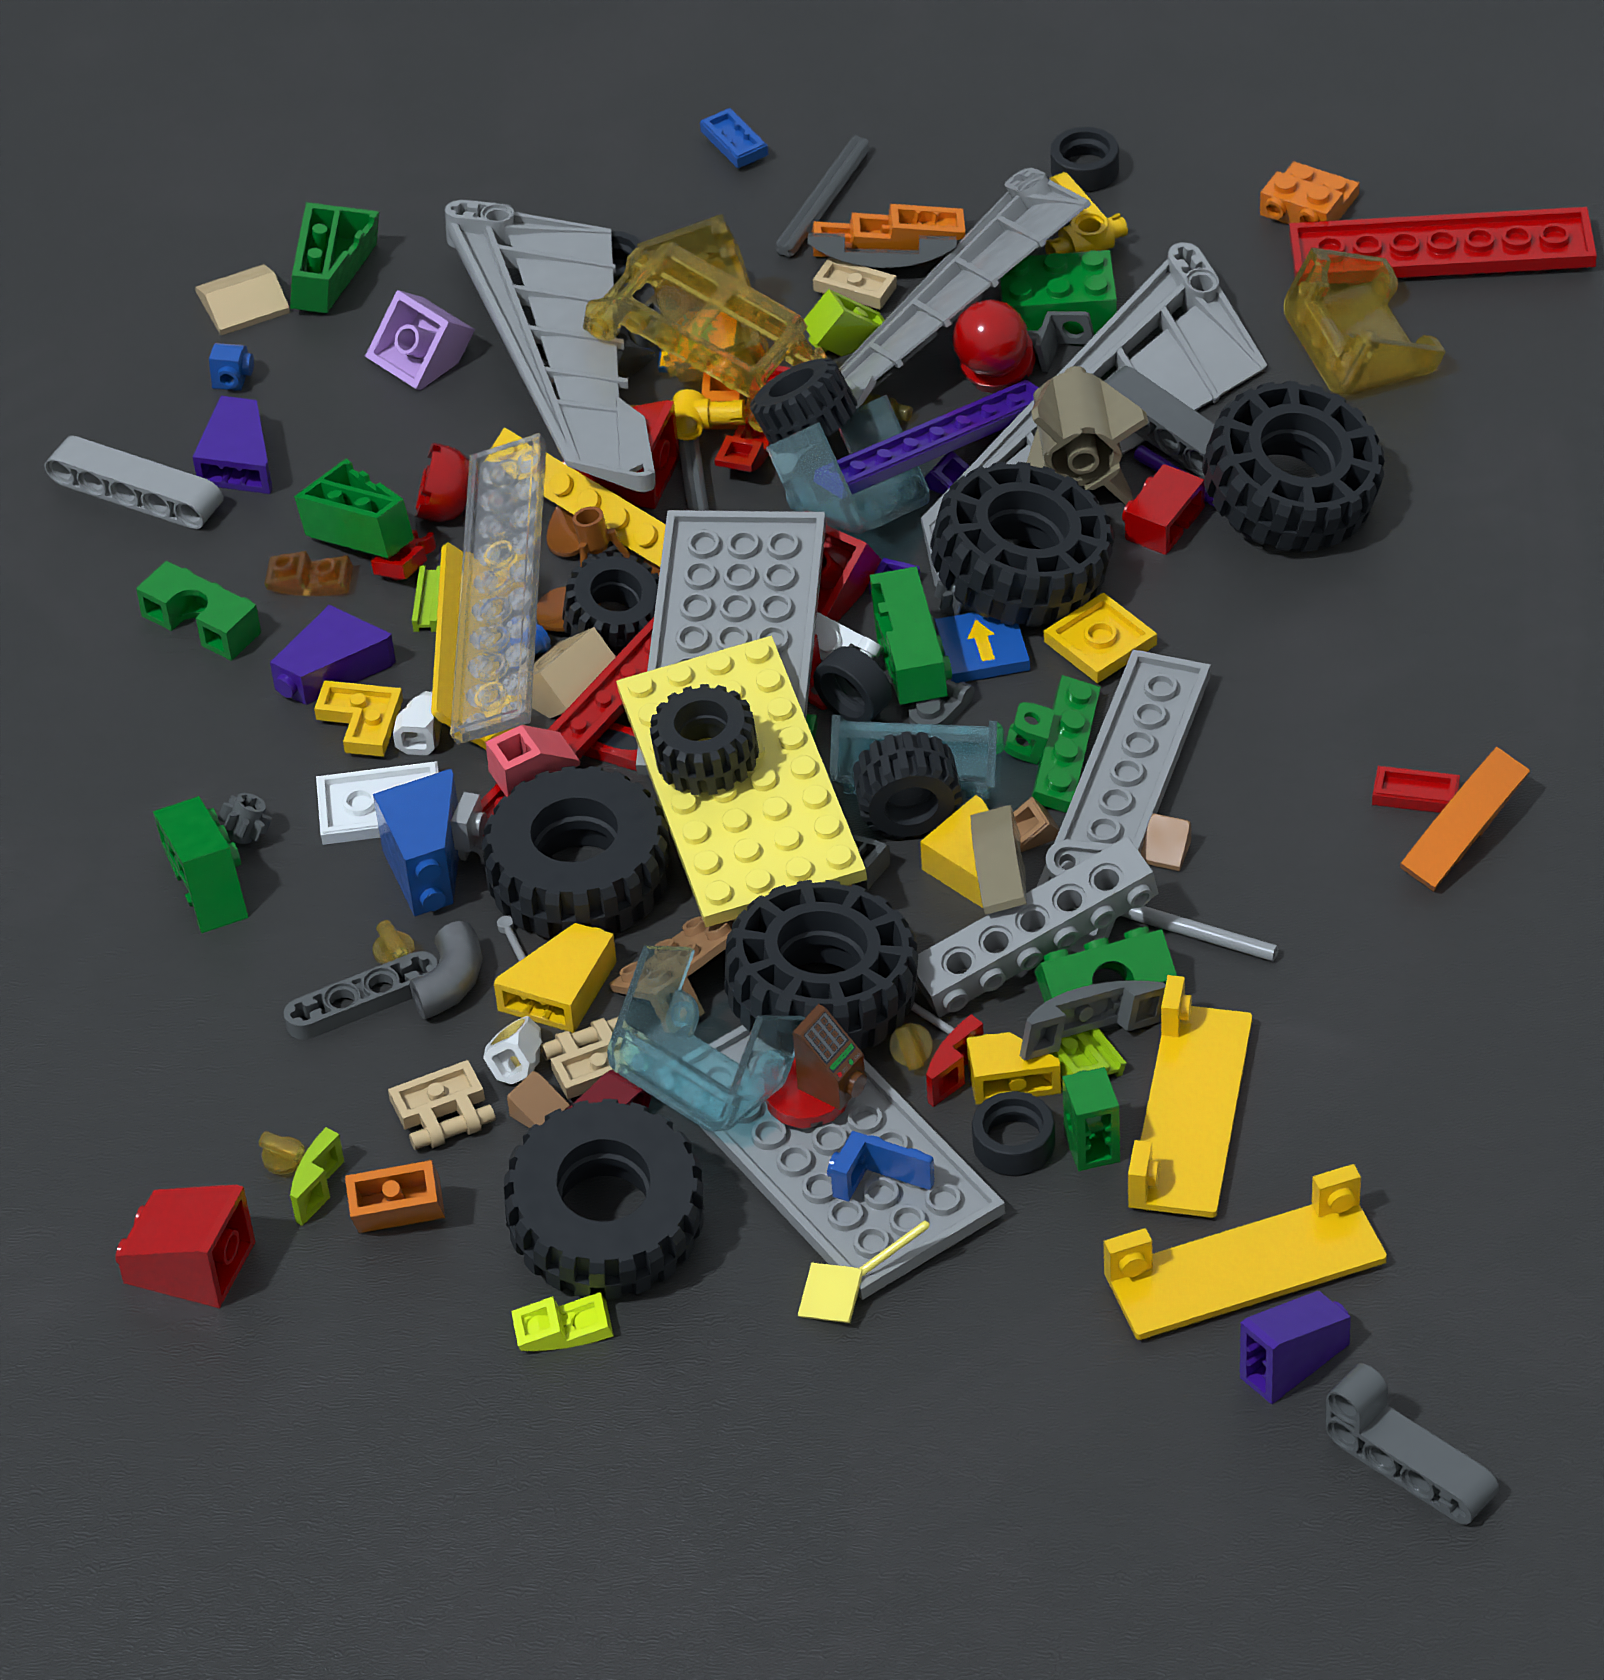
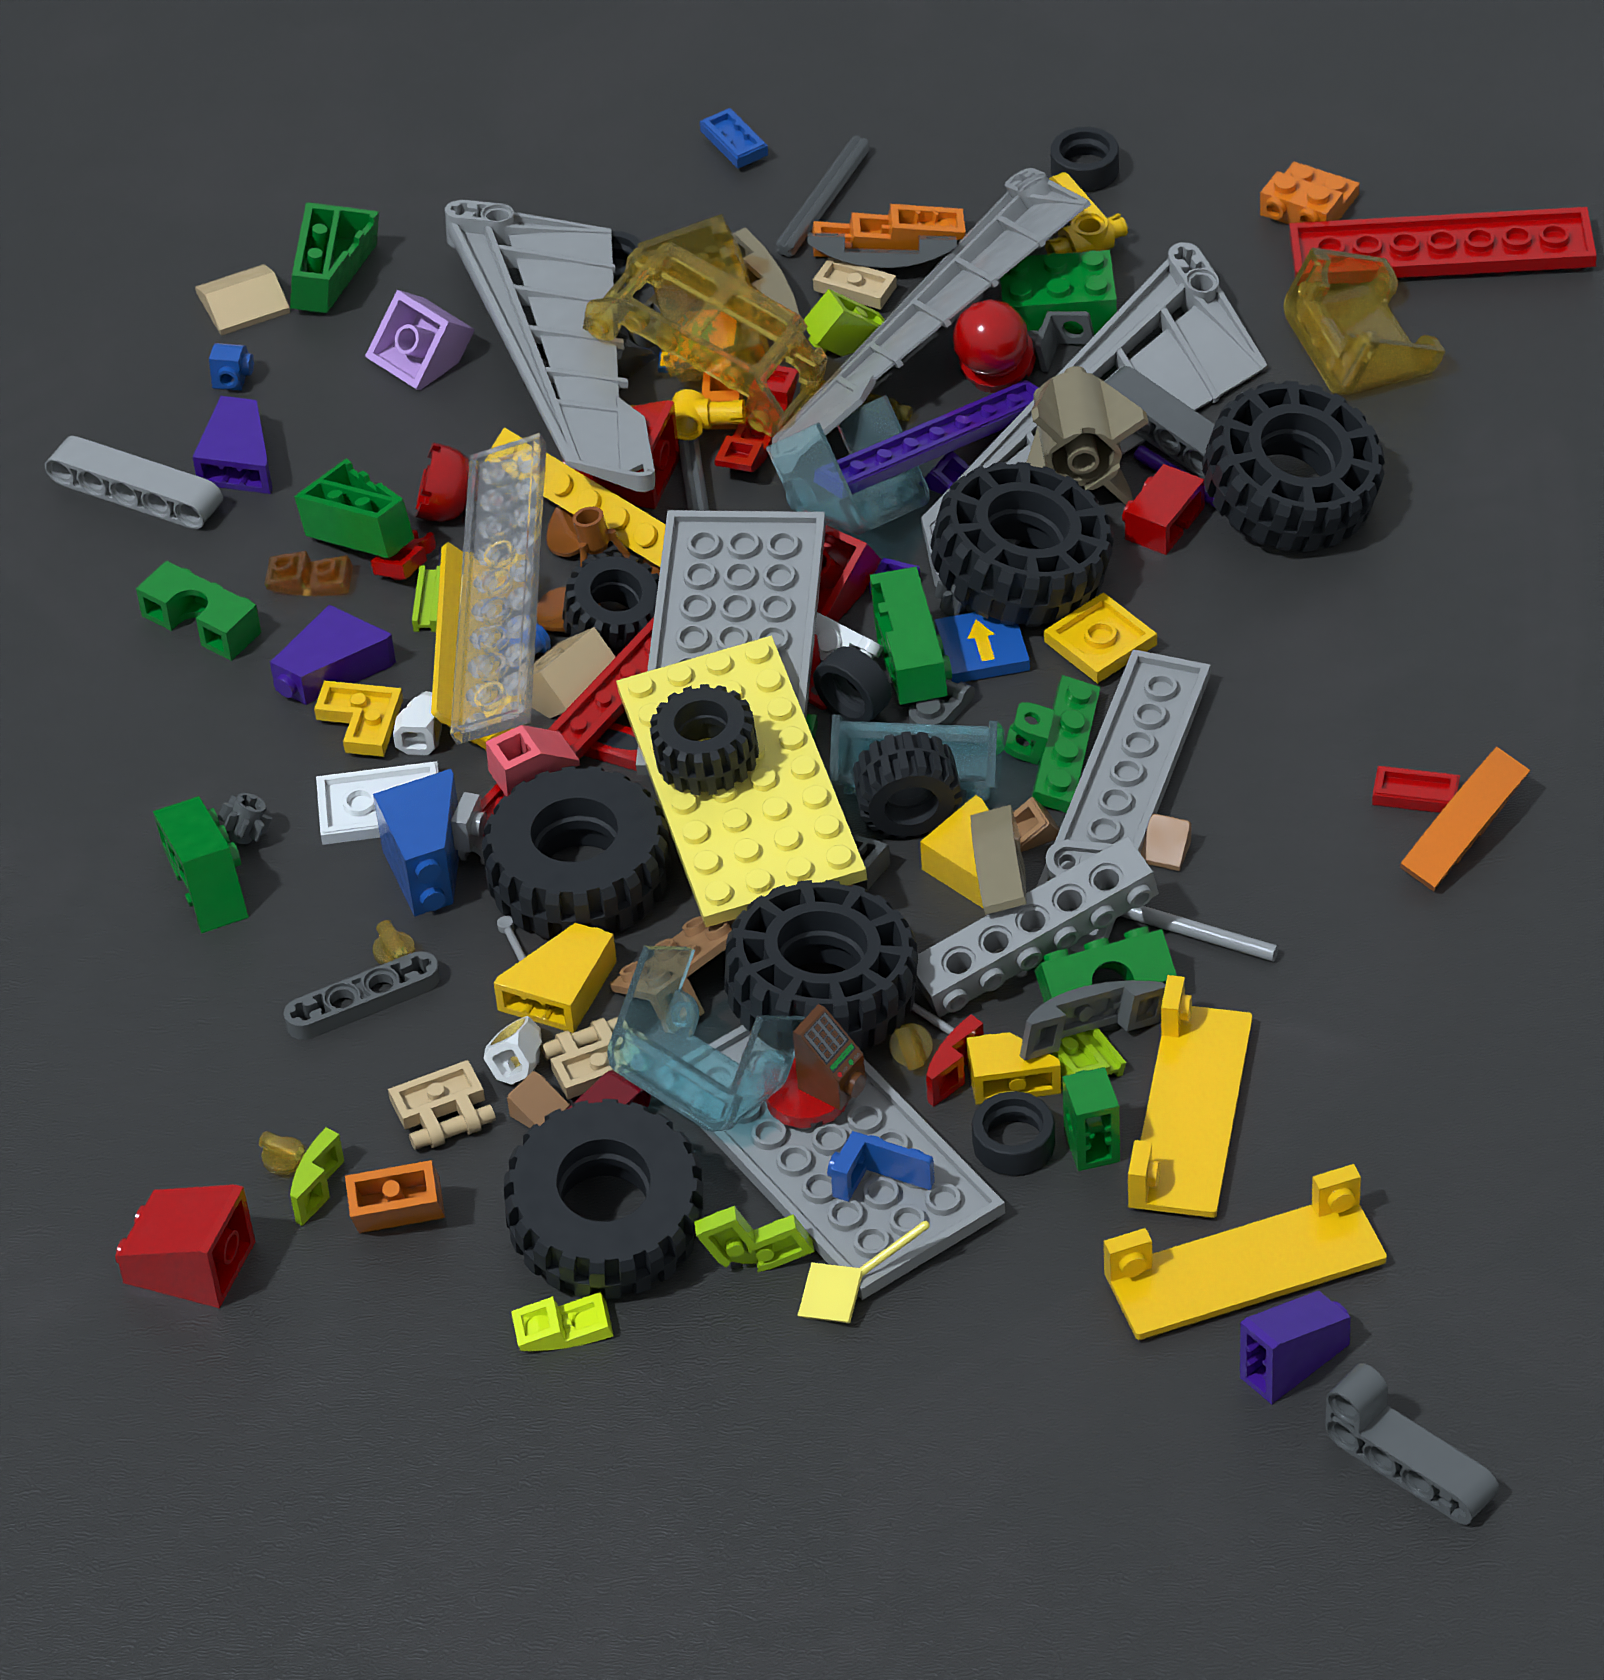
(453, 975): flat silver cylinder -> none
(733, 1239): none -> lime plate
(764, 271): none -> dark tan slope
(803, 397): black tyre -> none

